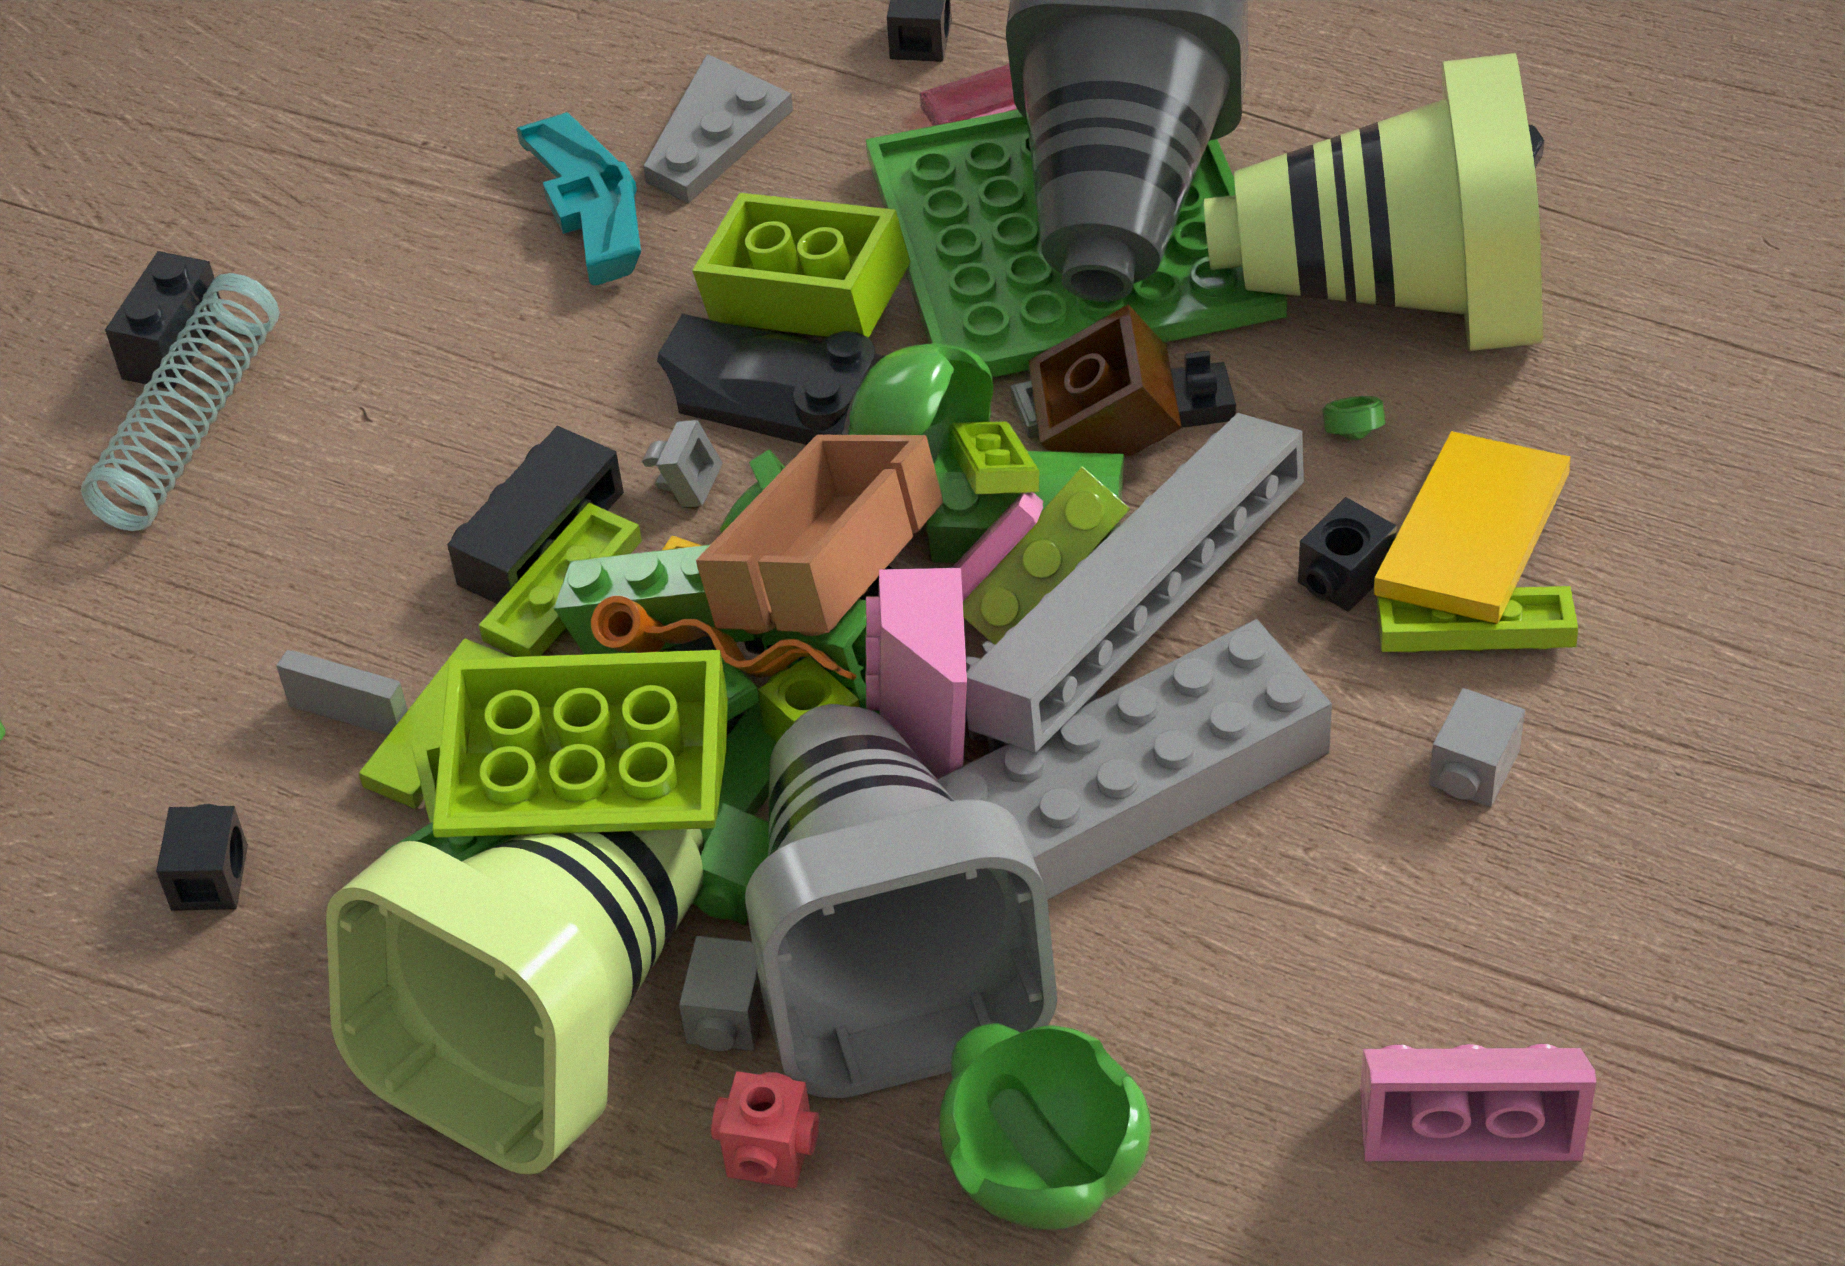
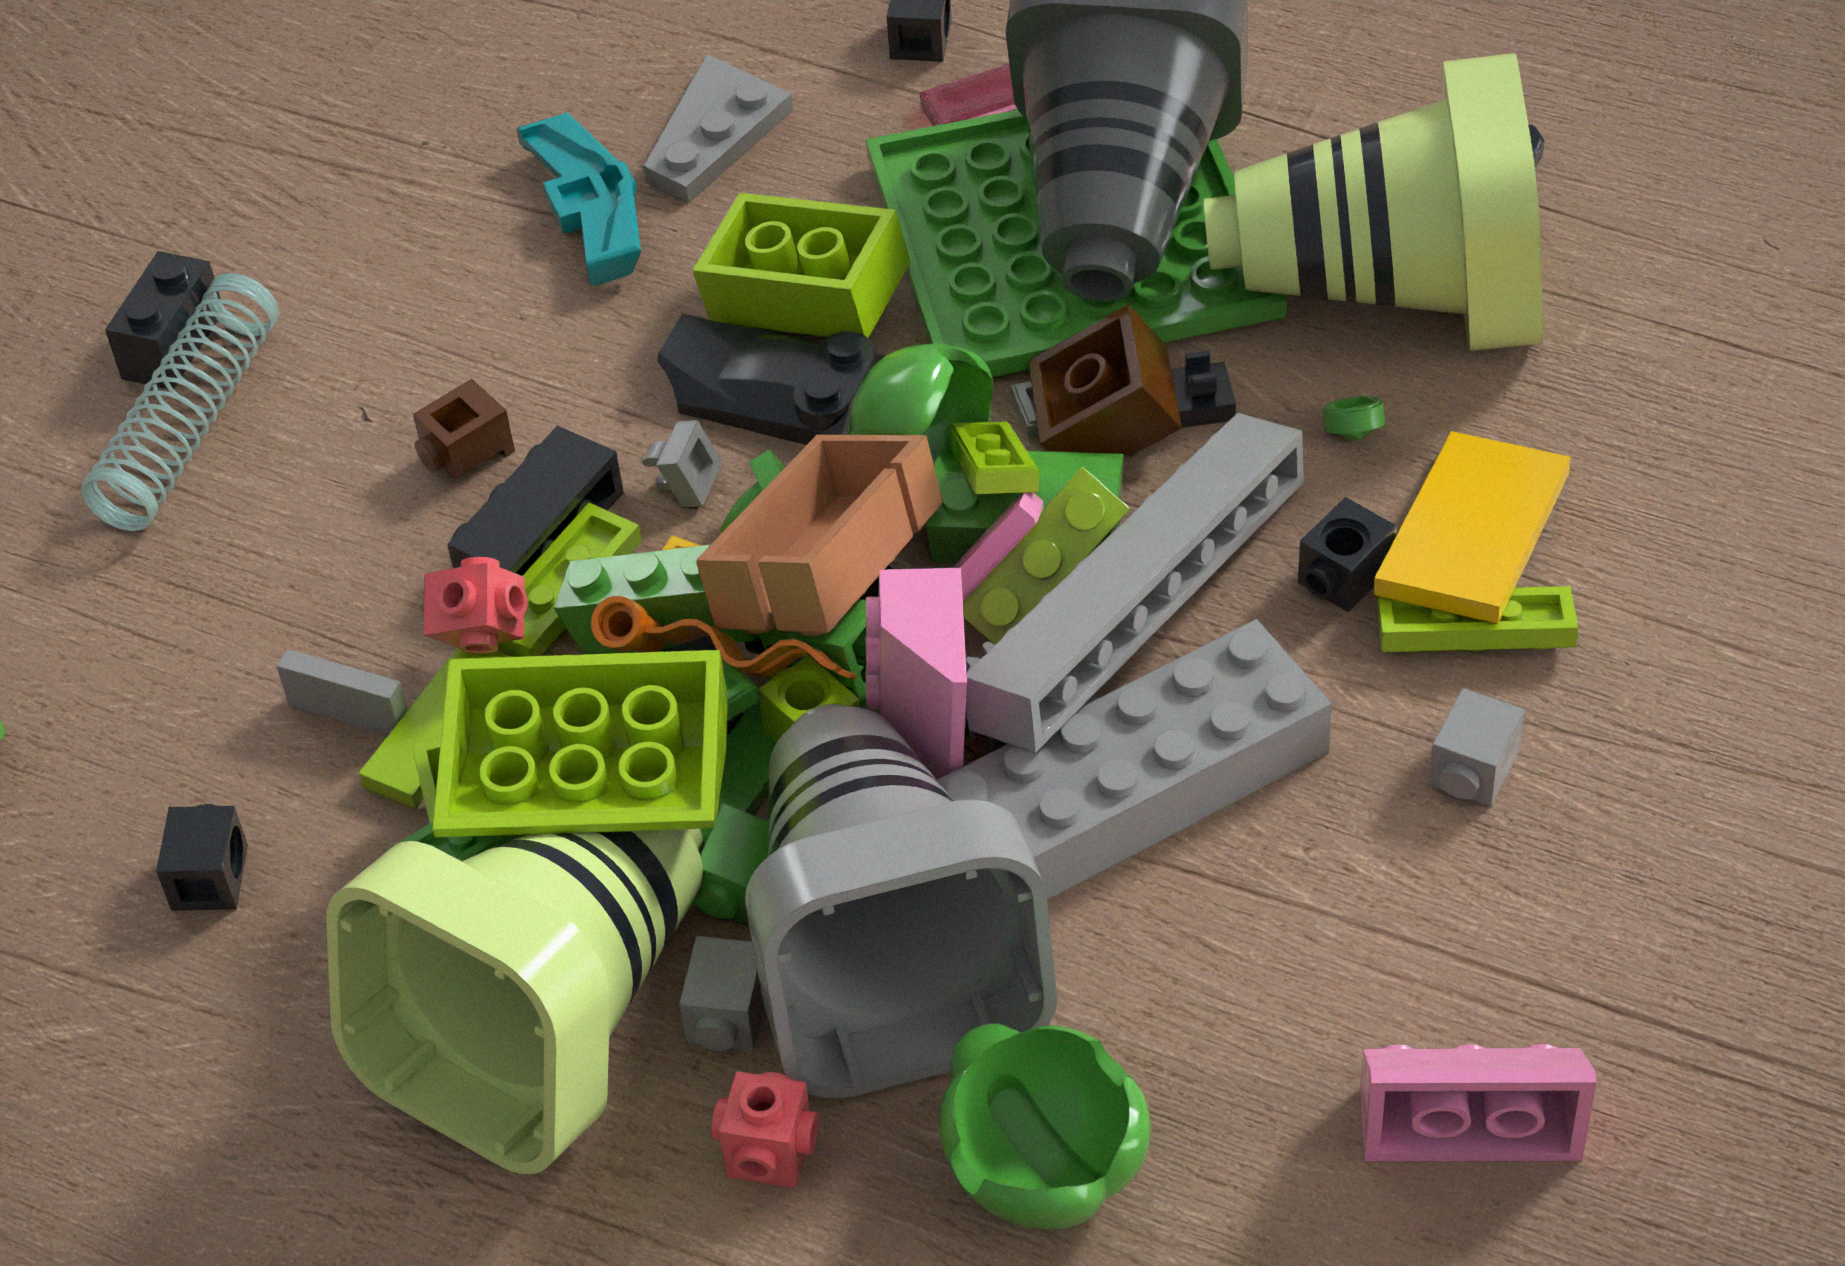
(462, 430): none -> reddish brown brick
(474, 605): none -> coral brick

